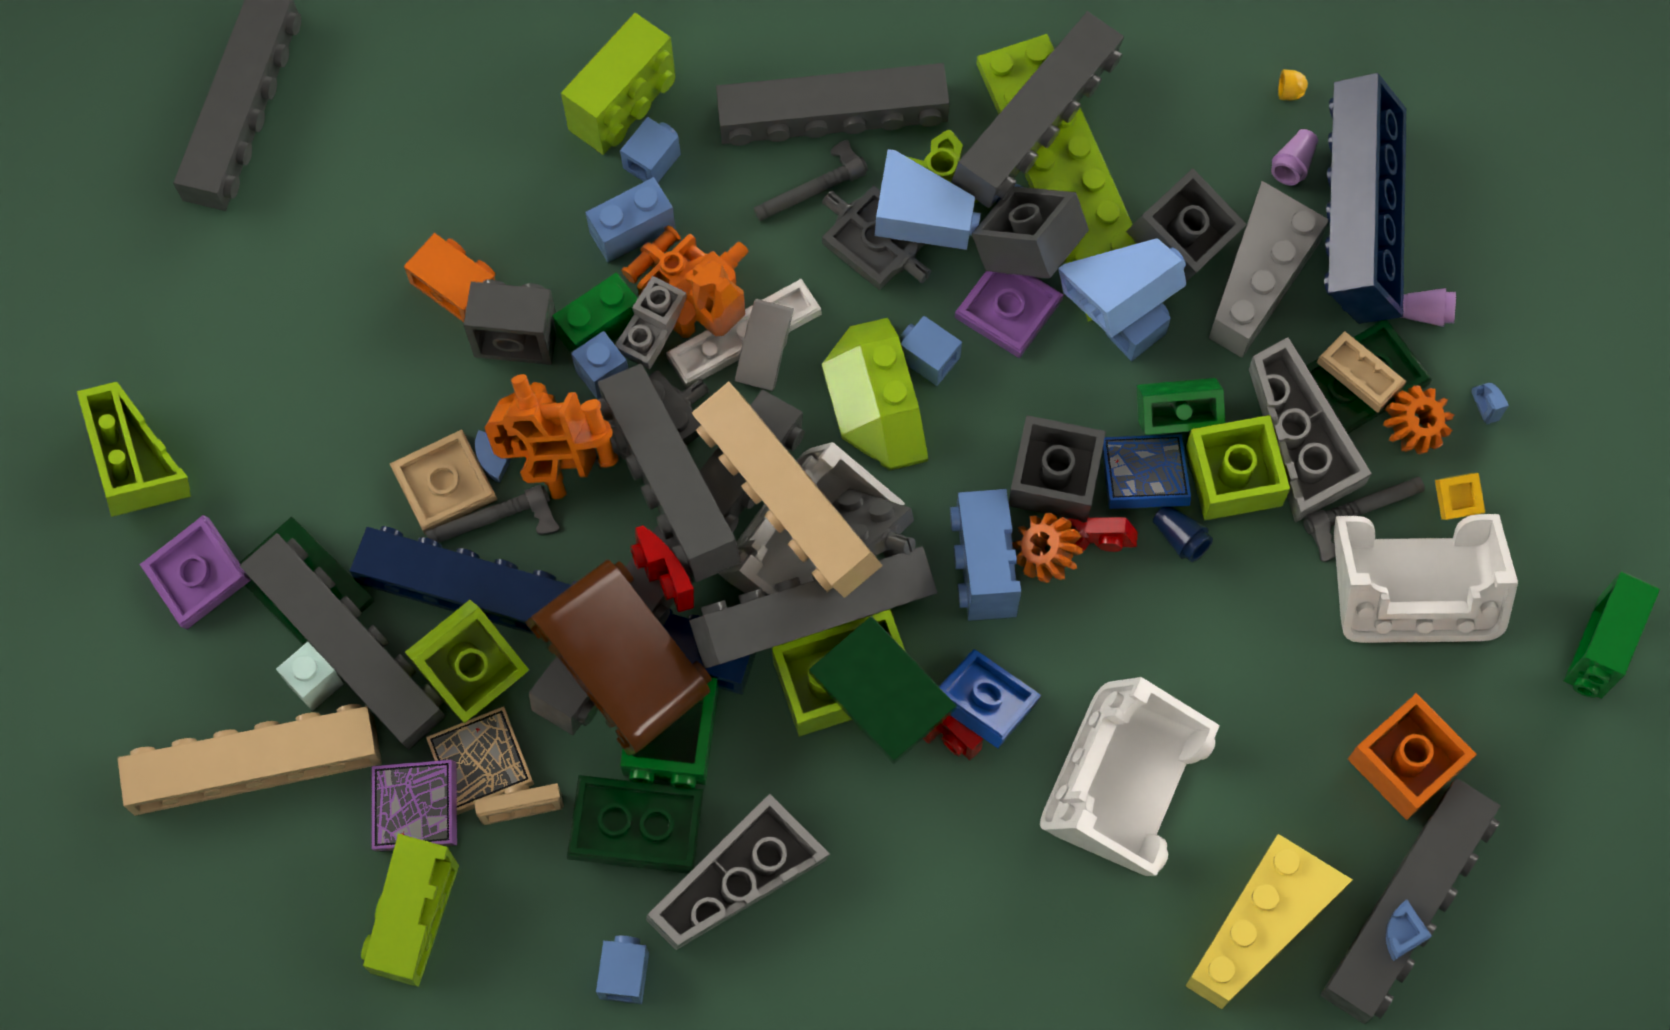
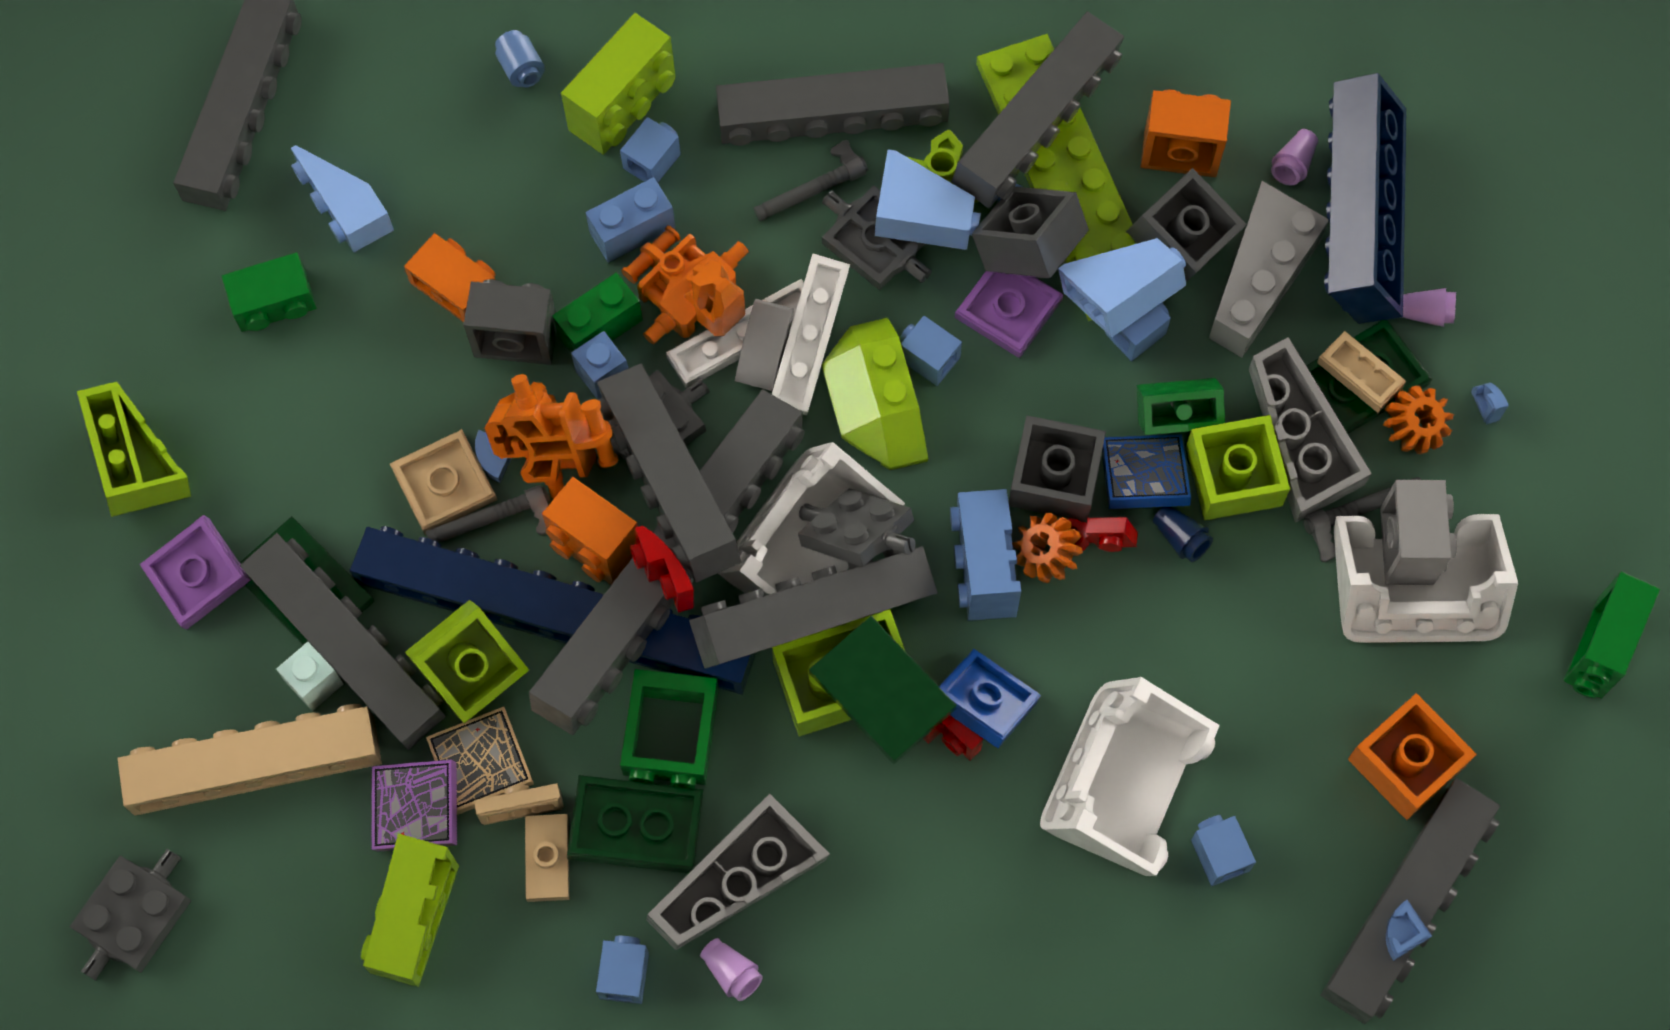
(130, 914): none -> dark grey plate
(269, 292): none -> green brick
(350, 201): none -> light blue slope
(519, 59): none -> medium blue brick
(547, 857): none -> tan plate
(590, 531): none -> orange brick
(620, 655): reddish brown windscreen -> none
(652, 322): light grey slope -> none
(732, 970): none -> lavender cone
(786, 490): tan brick -> none
(810, 331): none -> white plate
(1185, 133): none -> orange brick
(1222, 849): none -> medium blue brick
(1274, 907): light yellow wedge -> none
(1291, 85): yellow hinge -> none
(1417, 532): none -> light grey brick
(1460, 496): yellow tile -> none

